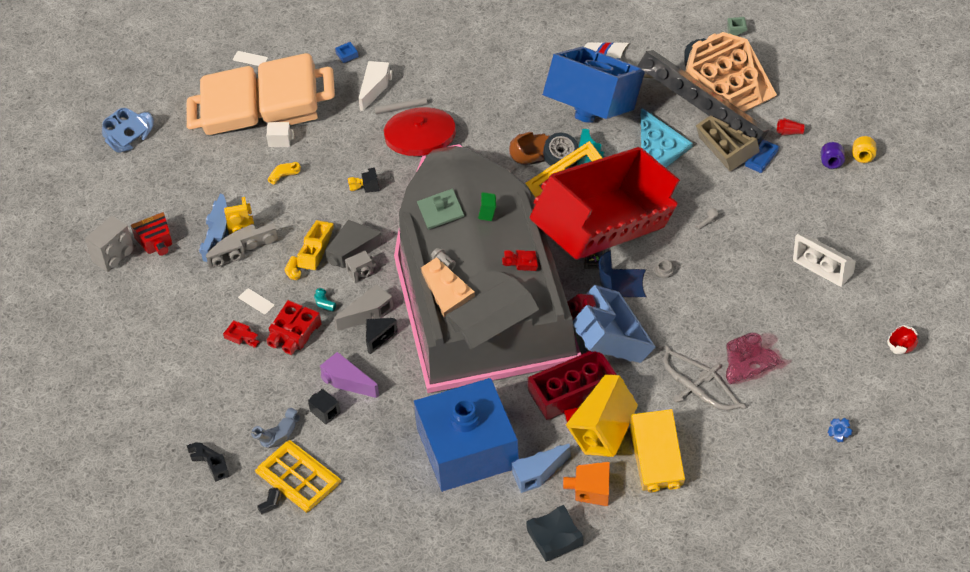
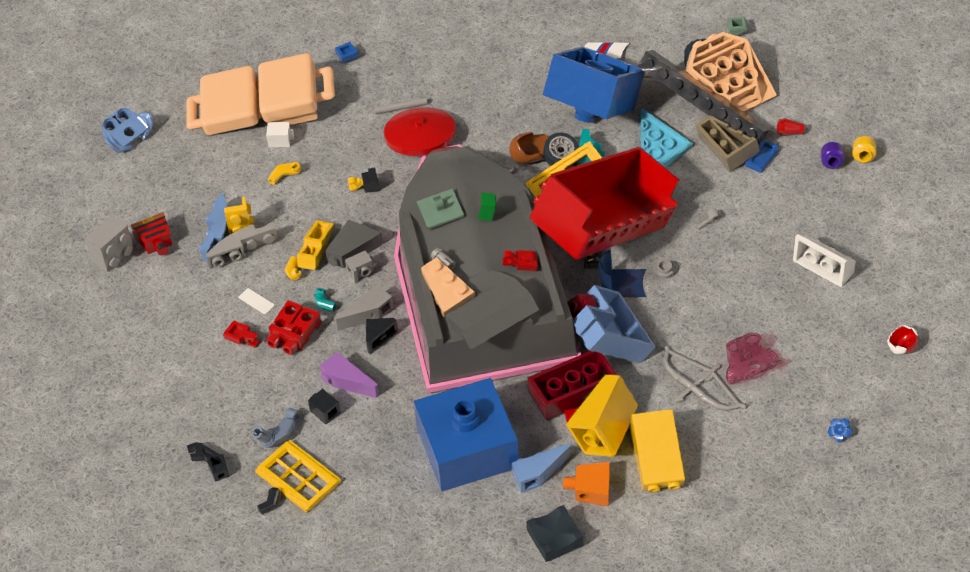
(249, 58): white sticker -> none
(374, 82): white slope -> none

